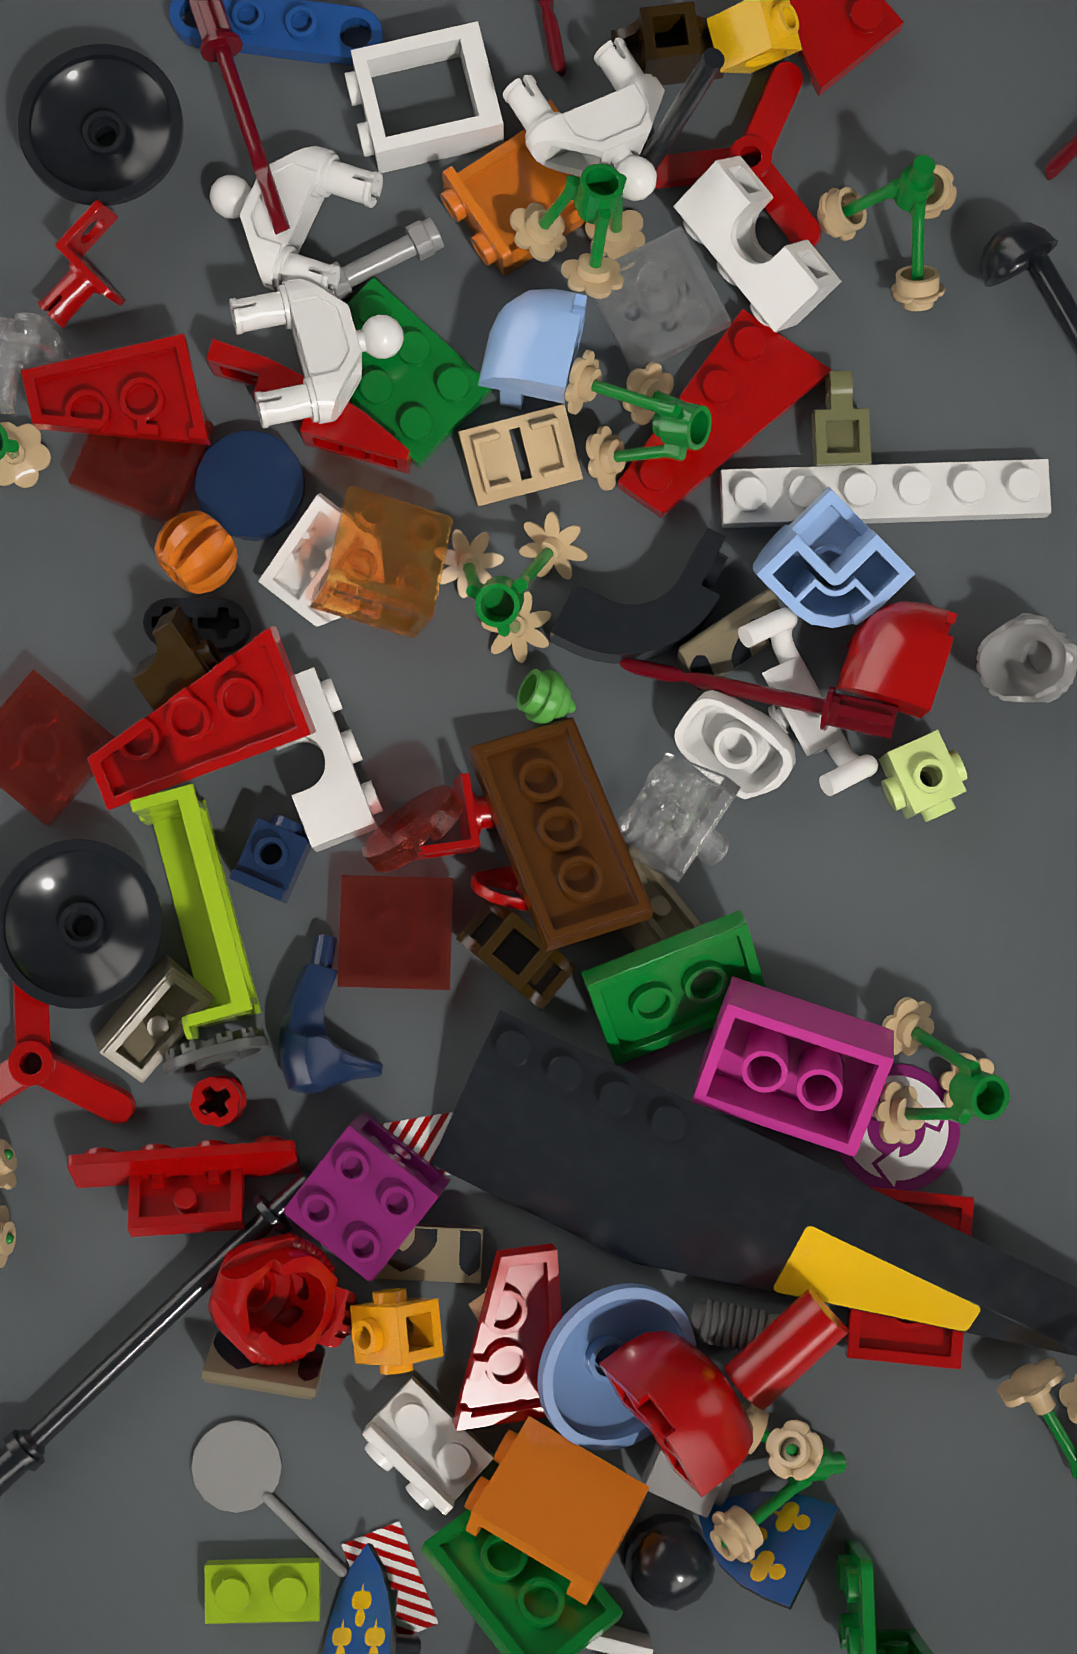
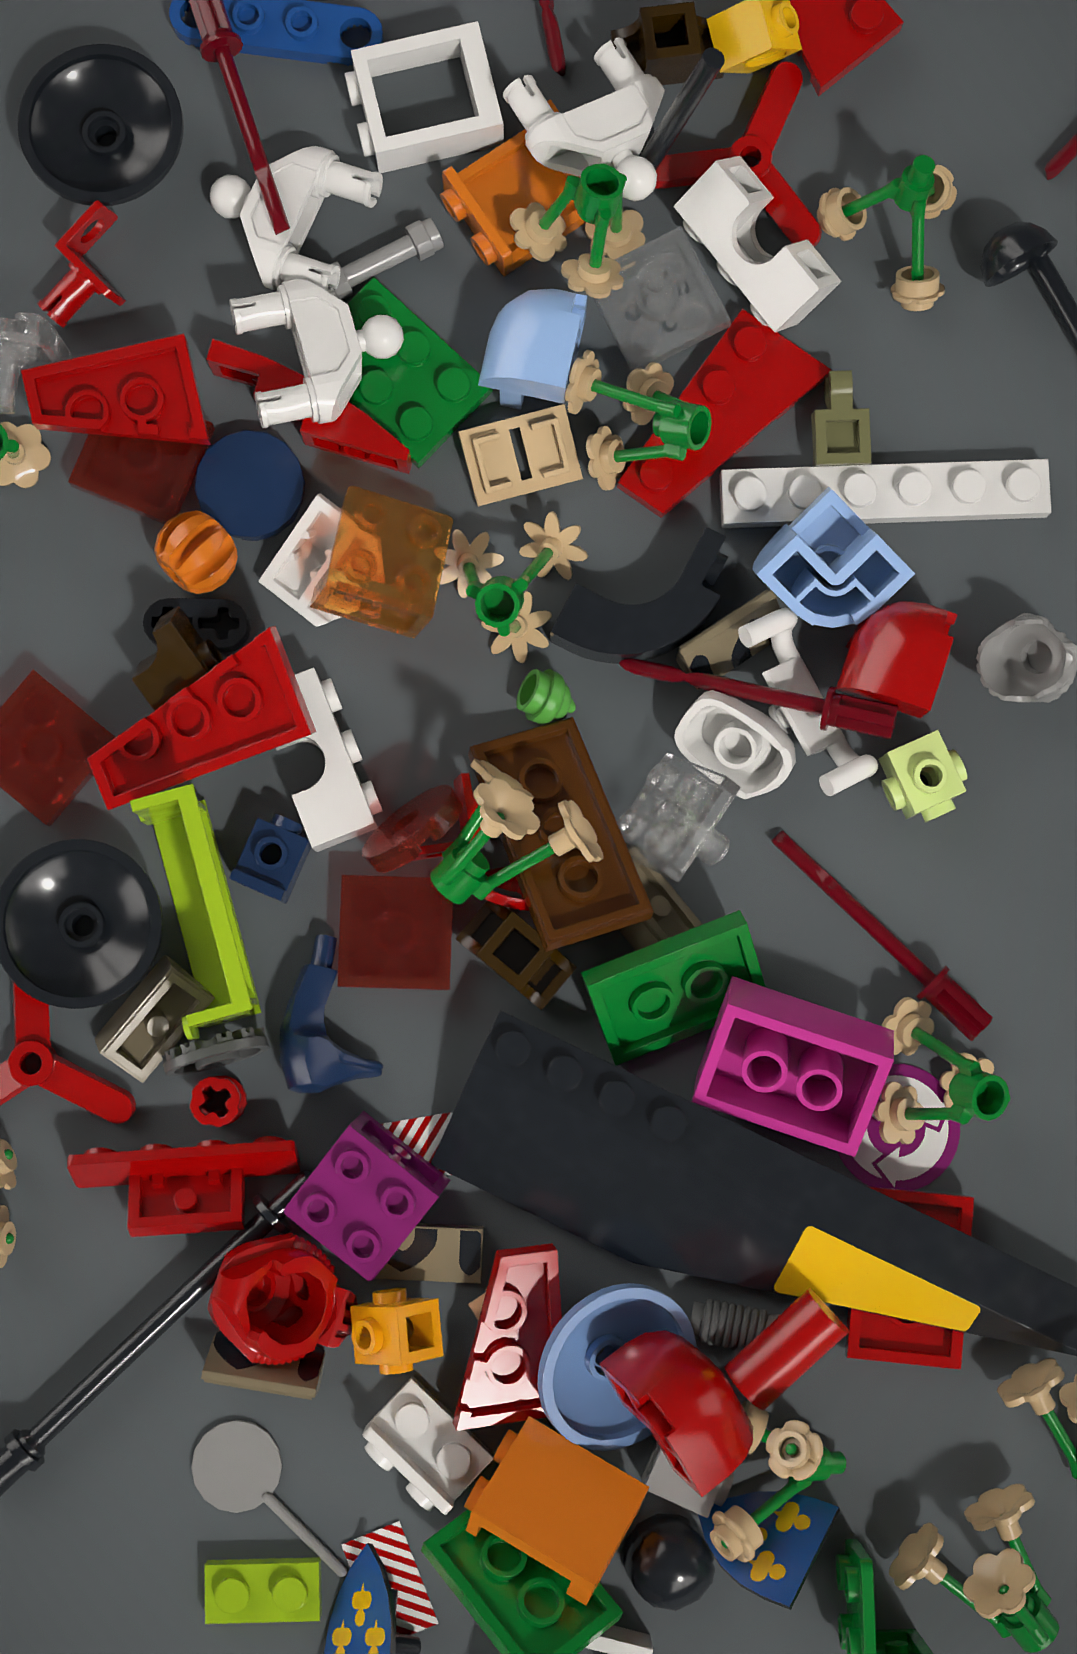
(506, 809): none -> plant
(938, 988): none -> dark red piece
(1002, 1585): none -> tan plant

